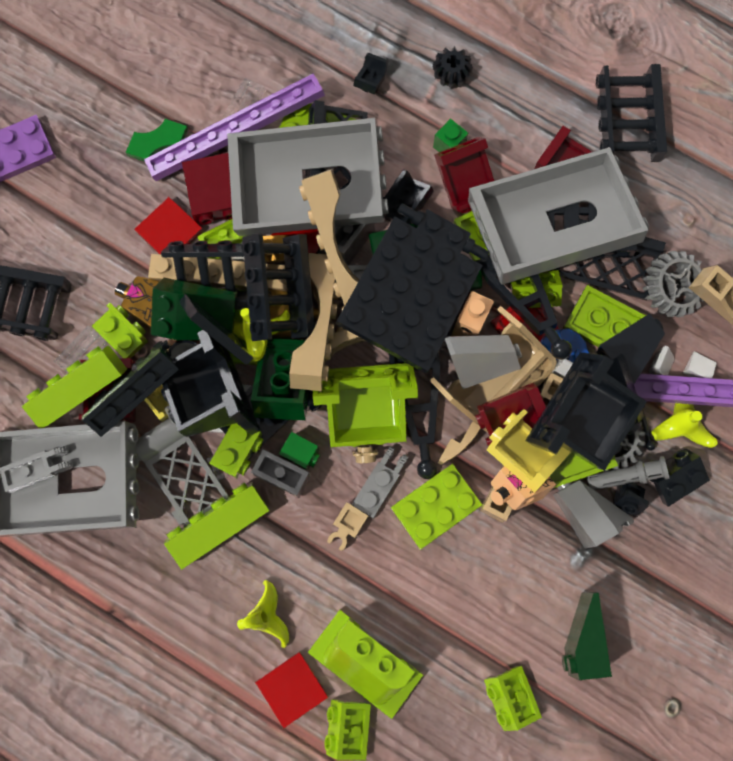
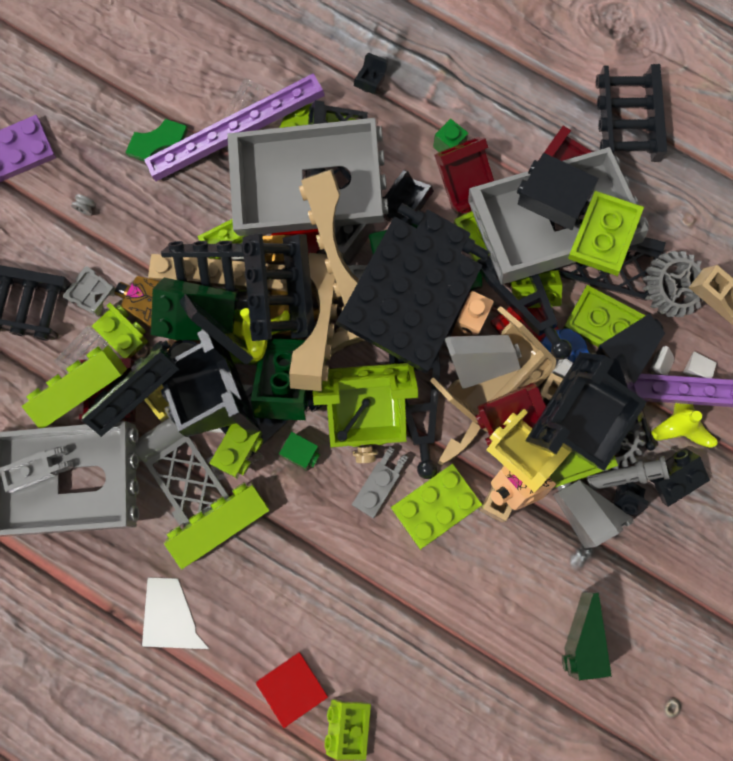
(83, 204): none -> light grey bush
(85, 290): none -> light grey piece
(167, 225): red tile -> none
(168, 617): none -> white sticker
(209, 188): dark red panel -> none
(264, 617): neon yellow piece -> none
(281, 473): flat silver brick -> none
(342, 435): none -> black hinge
(349, 523): tan plate -> none
(365, 664): lime windscreen -> none
(460, 63): black gear -> none
(512, 699): lime bracket -> none
(556, 190): none -> black brick
(606, 233): none -> lime plate

